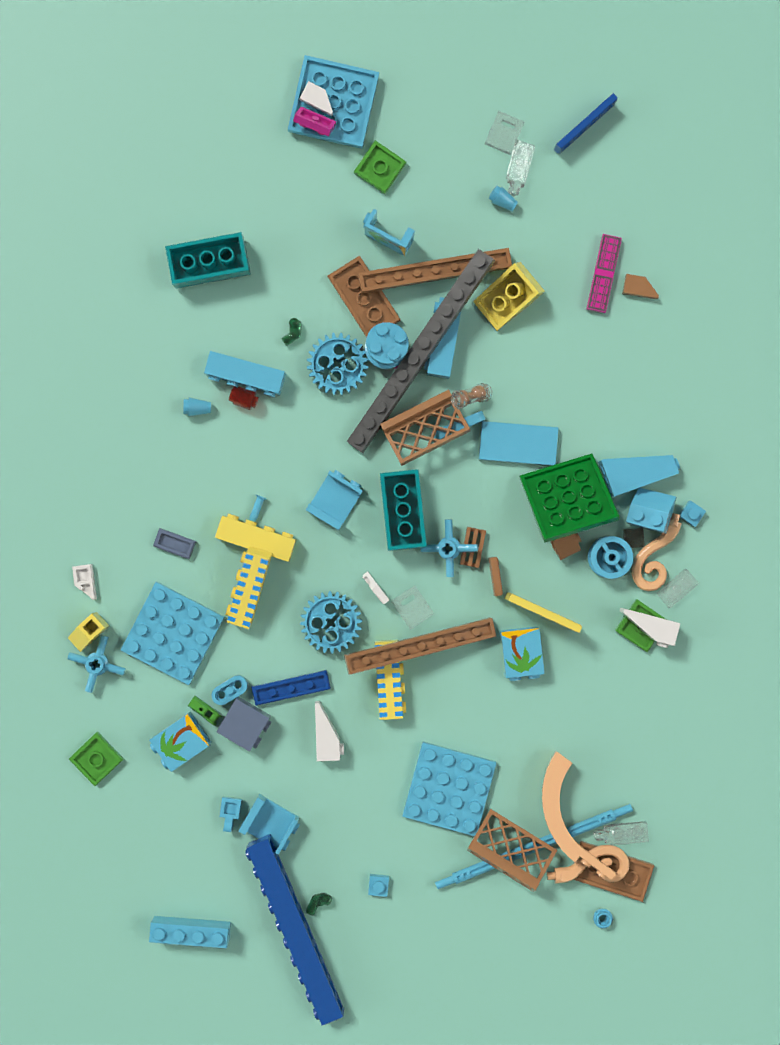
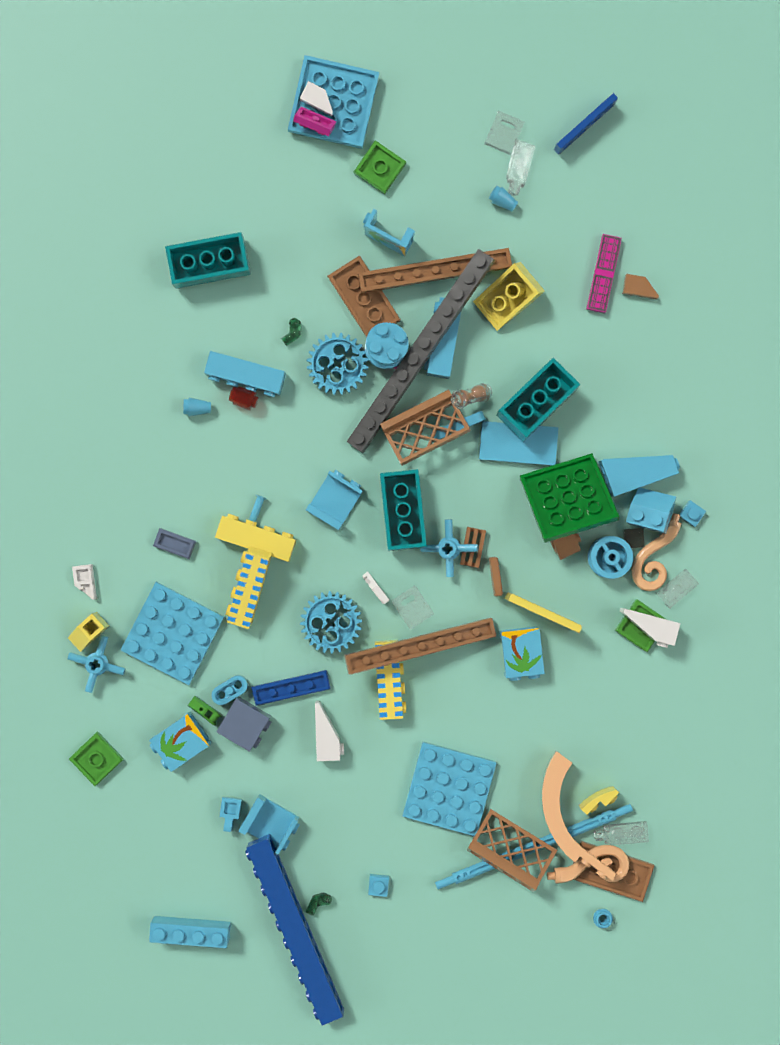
(538, 399): none -> teal brick
(606, 796): none -> light yellow slope

